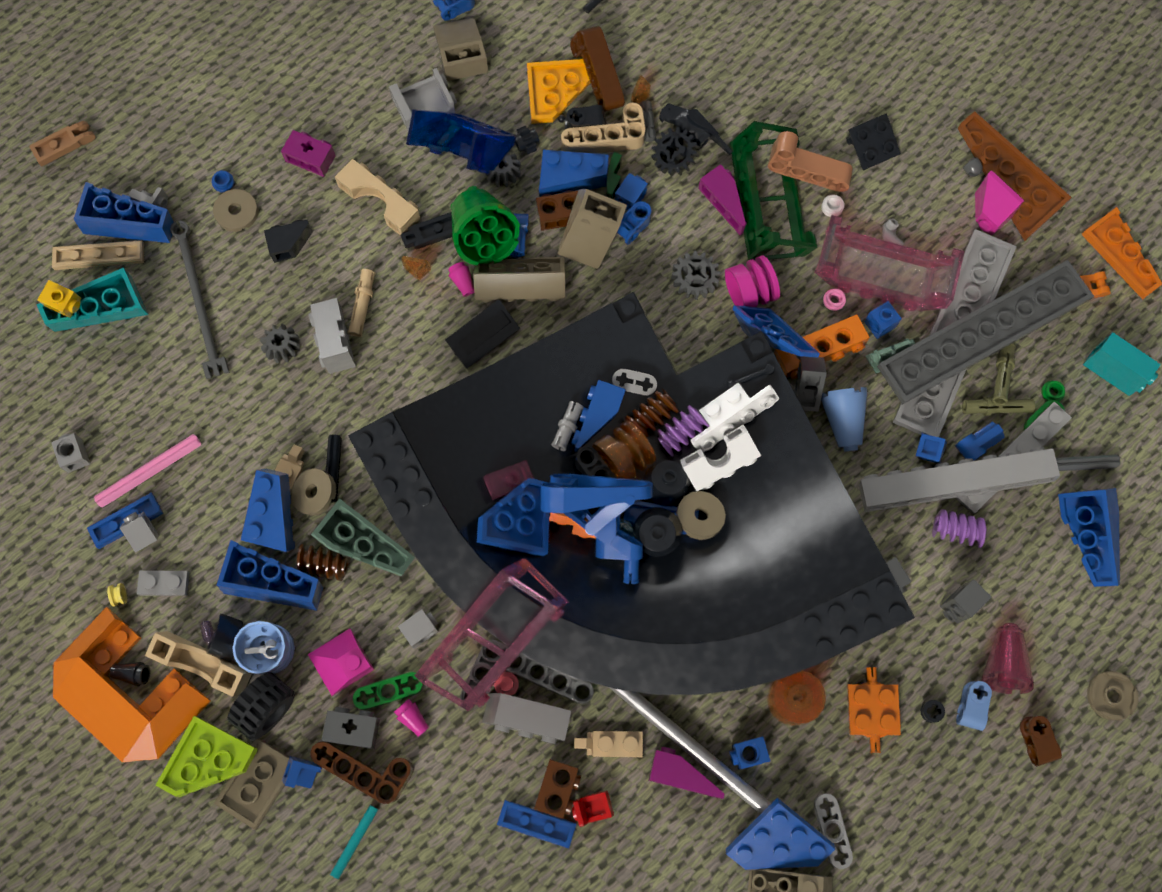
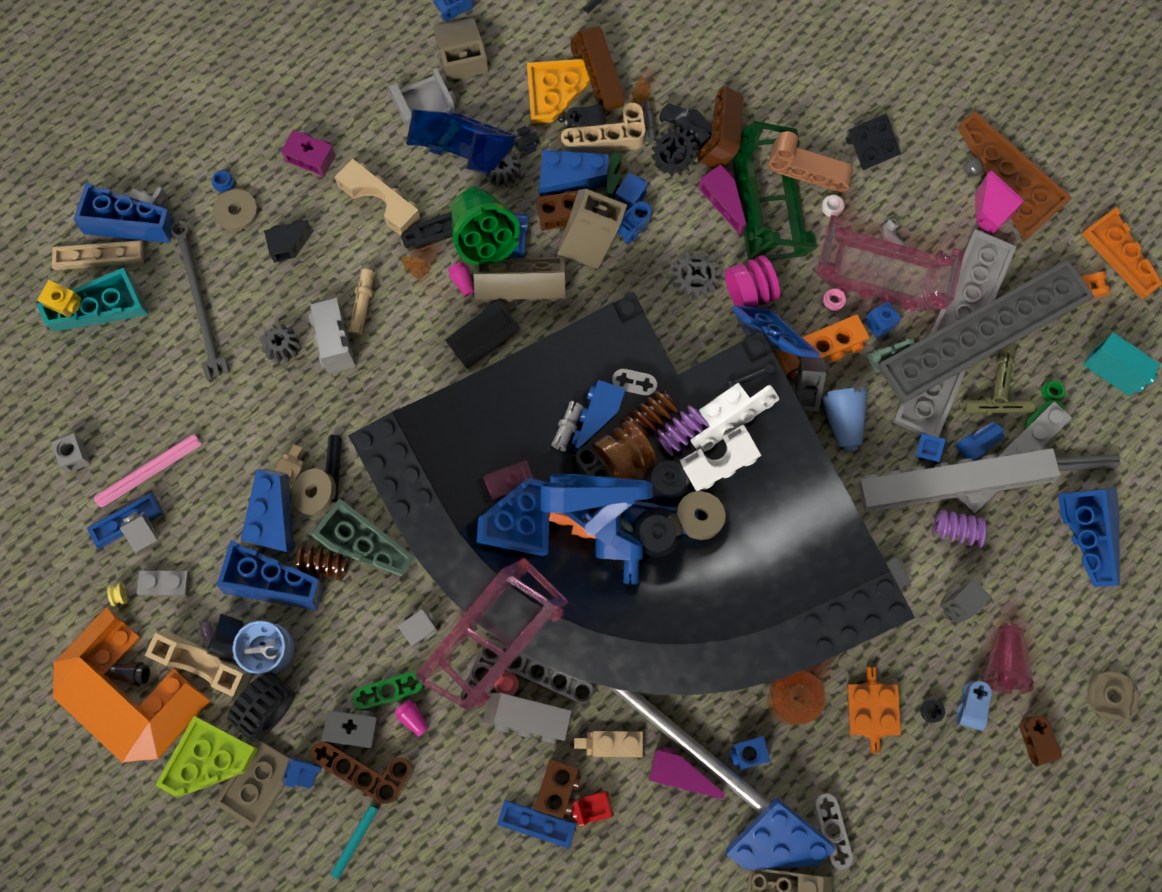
(61, 142): medium nougat hinge -> none
(341, 662): dark pink slope -> none
(725, 129): none -> reddish brown beam

